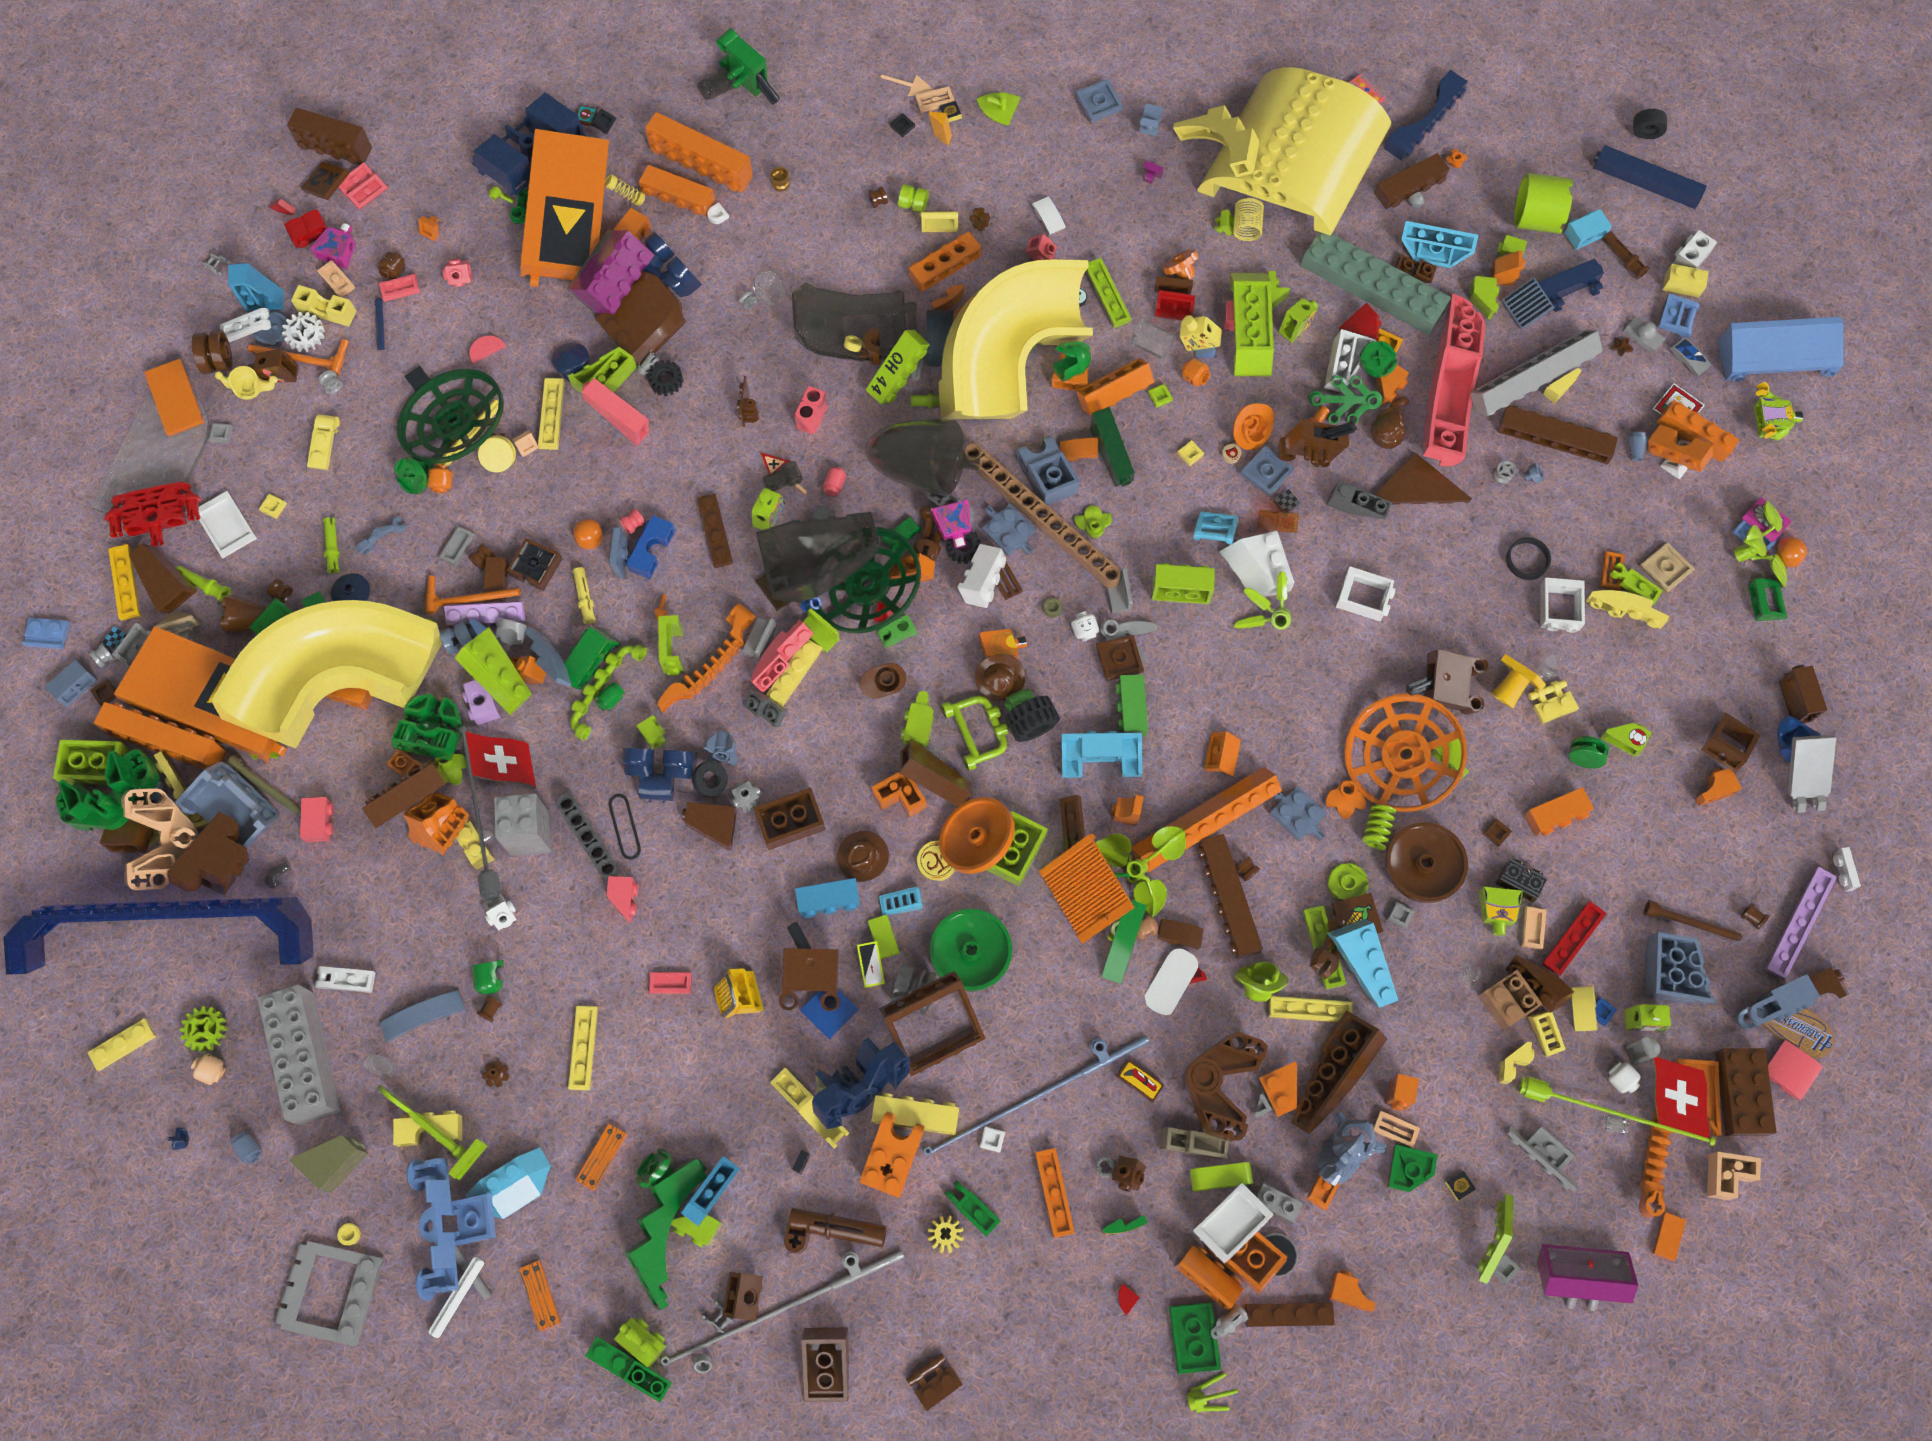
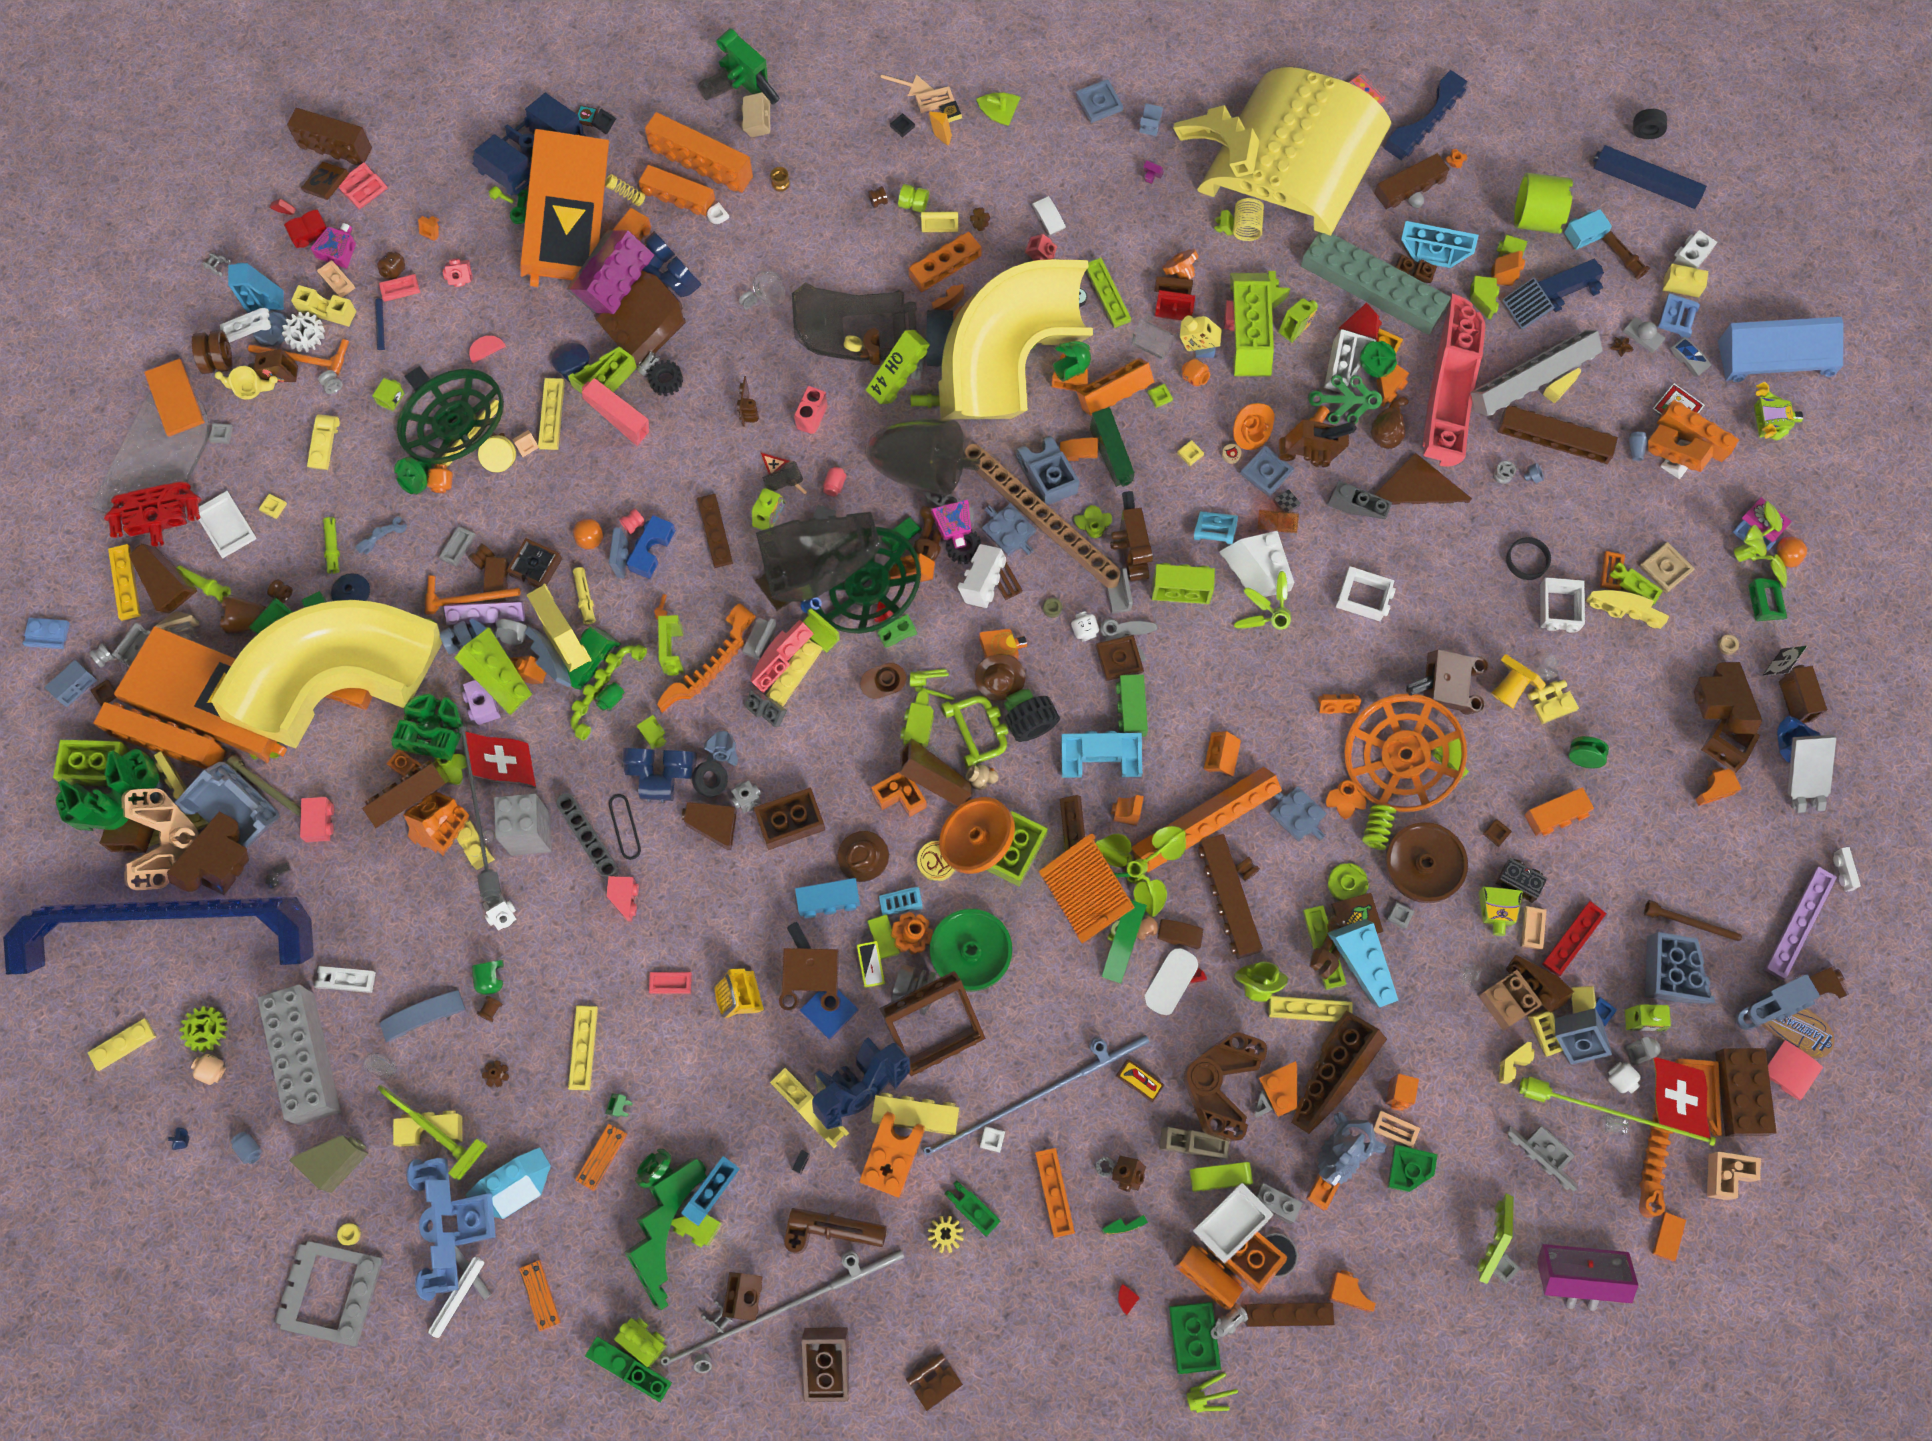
(114, 638): tile -> none
(388, 394): none -> lime brick
(558, 629): none -> light yellow piece
(616, 1104): none -> tile
(756, 115): none -> tan brick
(905, 939): none -> orange plant
(919, 679): none -> lime plant
(980, 776): none -> tan animal
(1133, 539): none -> reddish brown piece
(1346, 704): none -> orange hinge
(1460, 1185): black tile -> none
(1582, 1036): none -> sand blue slope
(1628, 738): lime slope -> none
(1728, 644): none -> tan tile
(1728, 697): none -> reddish brown brick
(1755, 916): reddish brown bush -> none
(1784, 660): none -> sticker

